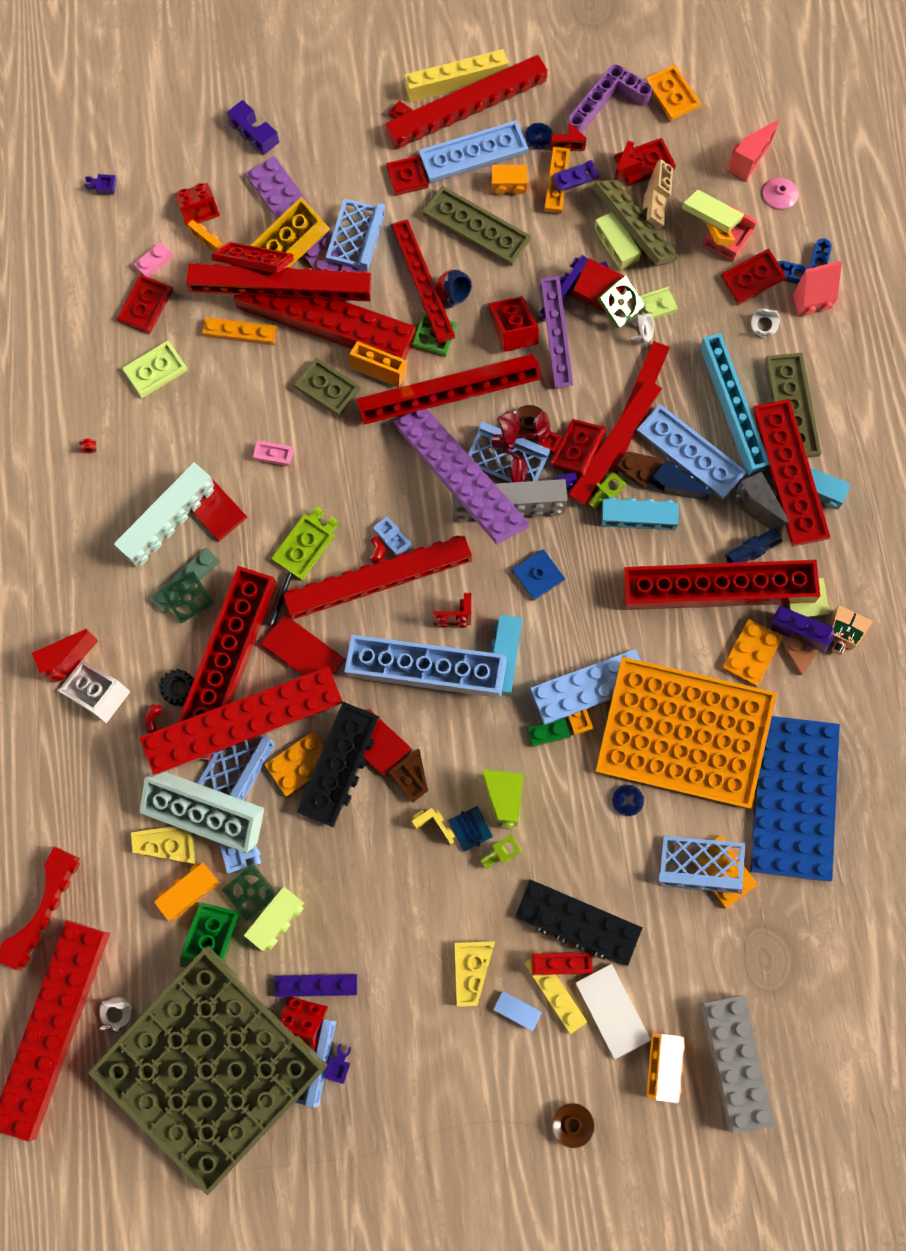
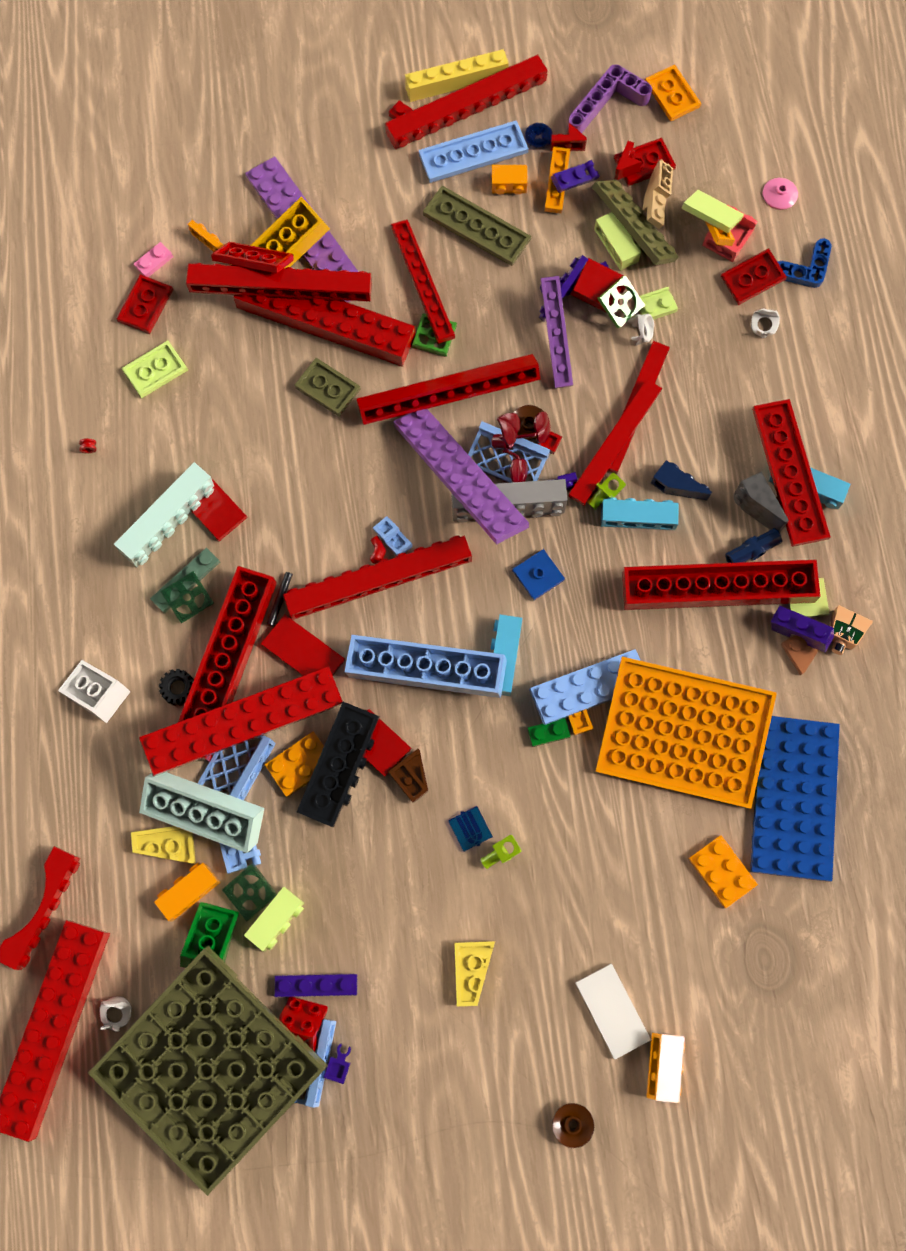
(64, 655): red slope -> none
(103, 184): dark purple plate -> none
(150, 715): red arm -> none
(197, 203): red bracket -> none
(239, 331): light orange plate -> none
(262, 137): dark purple arch -> none
(273, 453): bright pink plate -> none
(305, 544): lime tile -> none
(369, 241): light blue fence -> none
(378, 364): light orange brick -> none
(407, 175): red tile -> none
(422, 818): light yellow bracket -> none
(454, 287): dark blue piece -> none
(459, 618): red bracket -> none
(504, 794): lime slope -> none
(514, 323): red slope -> none
(517, 1010): light blue slope -> none
(559, 1000): light yellow plate -> none
(561, 964): red tile -> none
(577, 447): red tile -> none
(578, 923): black plate -> none
(618, 799): clear blue gear -> none
(639, 467): reddish brown wing -> none
(691, 451): light blue plate -> none
(697, 881): light blue fence -> none
(734, 405): medium azure brick -> none
(737, 1064): light grey brick -> none
(751, 150): coral slope -> none
(752, 652): light orange plate -> none
(789, 381): olive plate -> none
(818, 289): coral slope -> none

